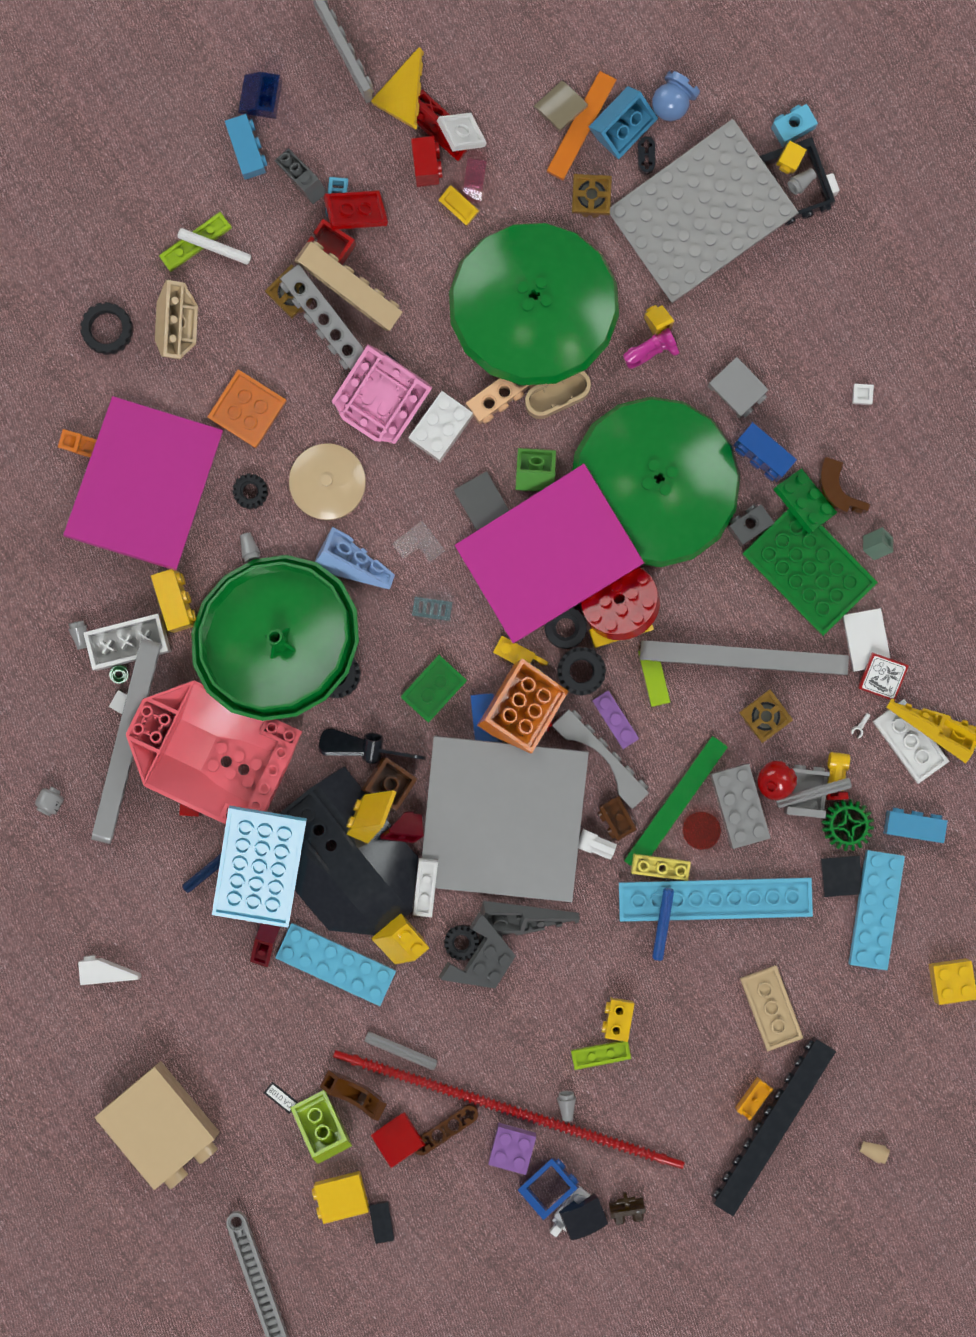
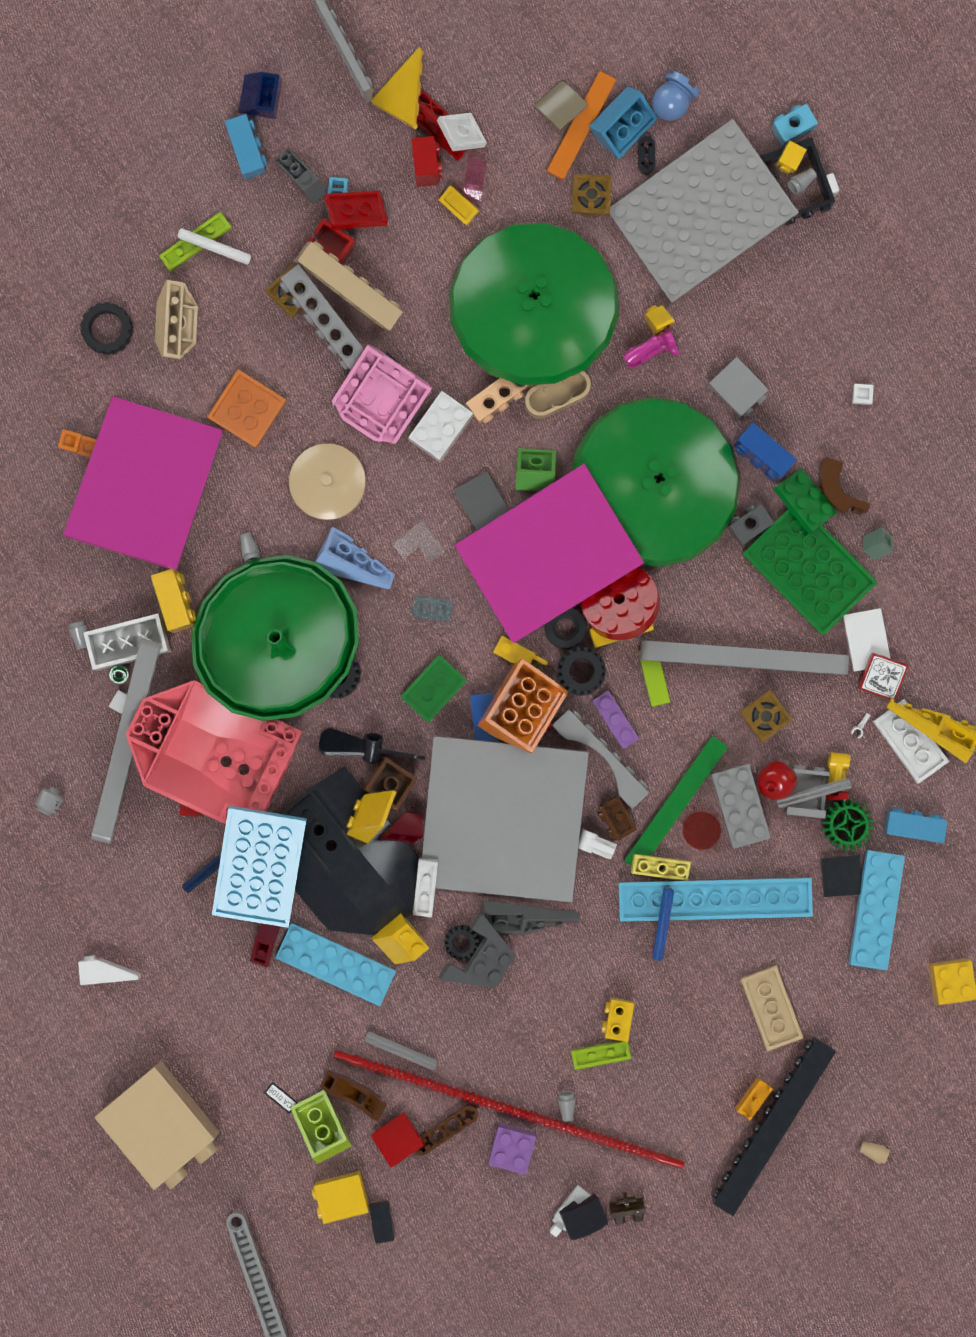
(244, 481): black tyre -> none
(532, 1199): blue window -> none

